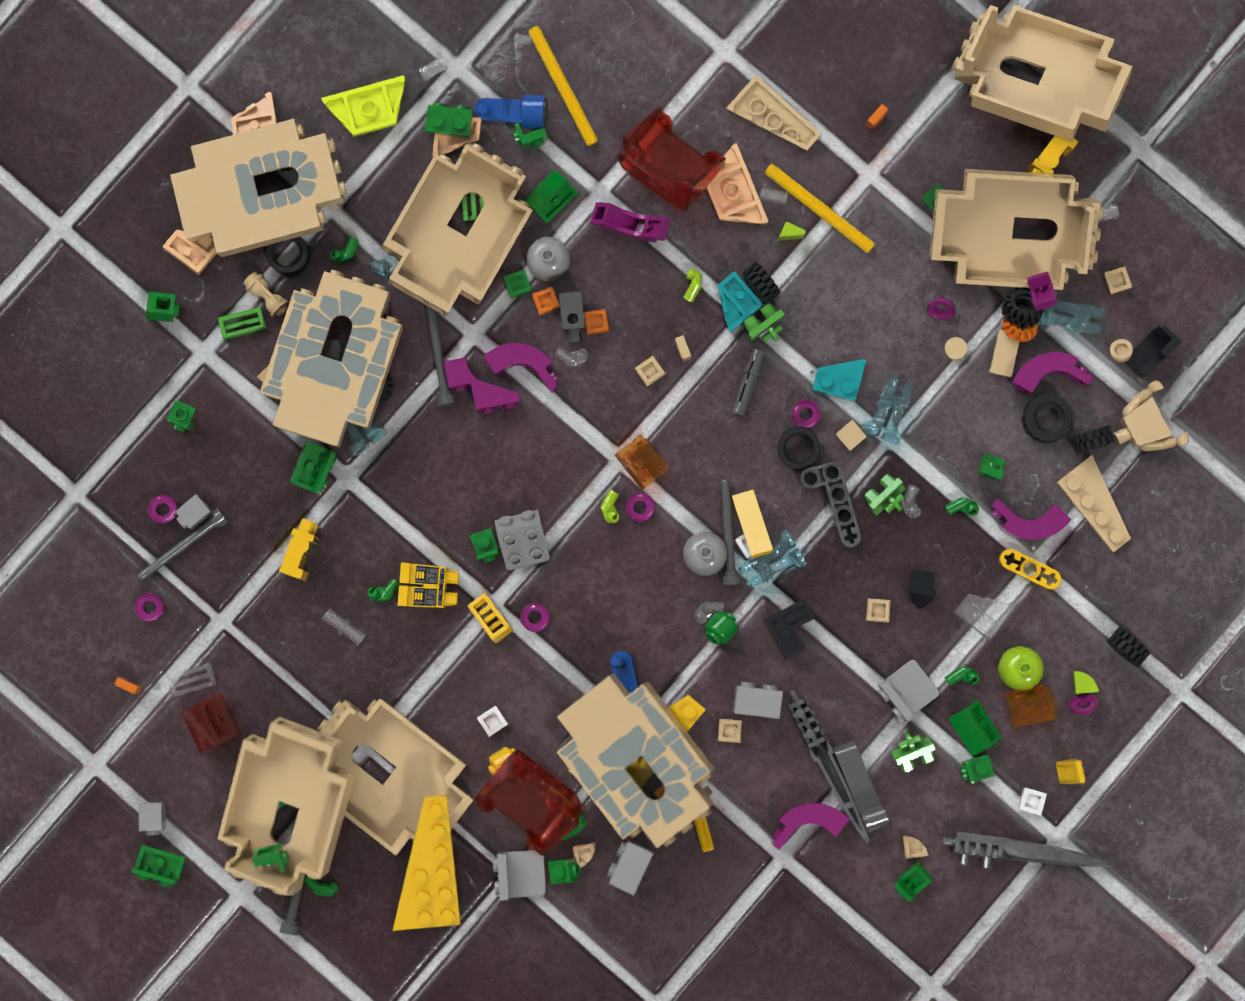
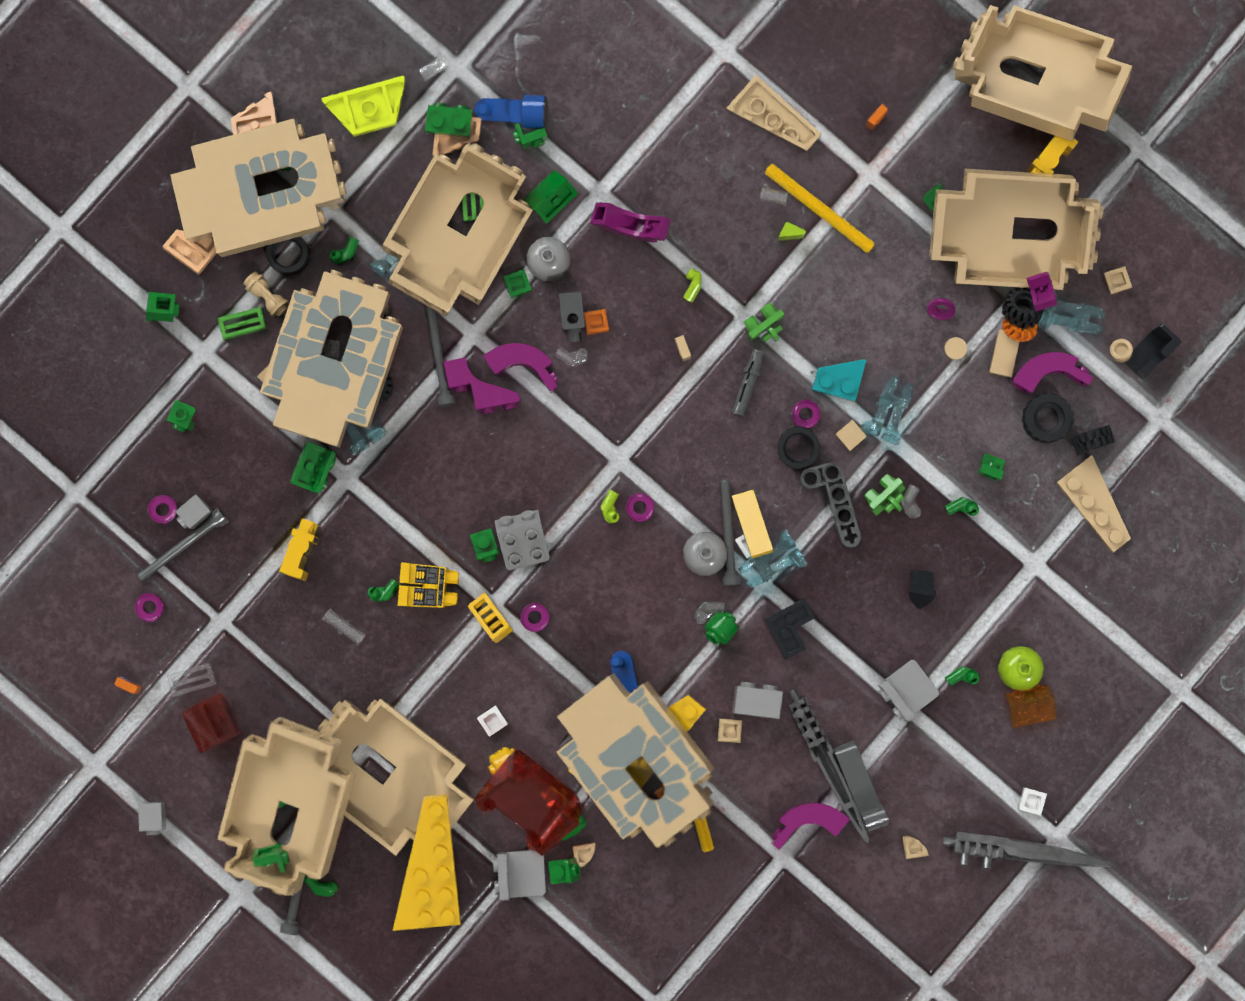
(159, 865): green bracket -> none
(546, 301): orange tile -> none
(563, 86): yellow axle -> none
(630, 866): light grey brick -> none
(642, 461): clear orange bracket -> none
(650, 371): tan tile -> none
(667, 162): clear red windscreen -> none
(735, 193): light nougat wing -> none
(737, 301): teal wing -> none
(761, 283): black tyre -> none
(878, 610): tan tile -> none
(911, 749): bright green hips -> none
(913, 881): green bracket -> none
(975, 728): green panel -> none
(977, 769): green bracket -> none
(983, 614): clear wing -> none
(1029, 530): magenta arch -> none
(1042, 581): yellow beam -> none
(1070, 771): yellow slope -> none
(1082, 700): magenta piece -> none
(1084, 683): lime tile -> none
(1110, 212): clear pin -> none
(1128, 647): black tyre -> none
(1145, 425): tan torso -> none

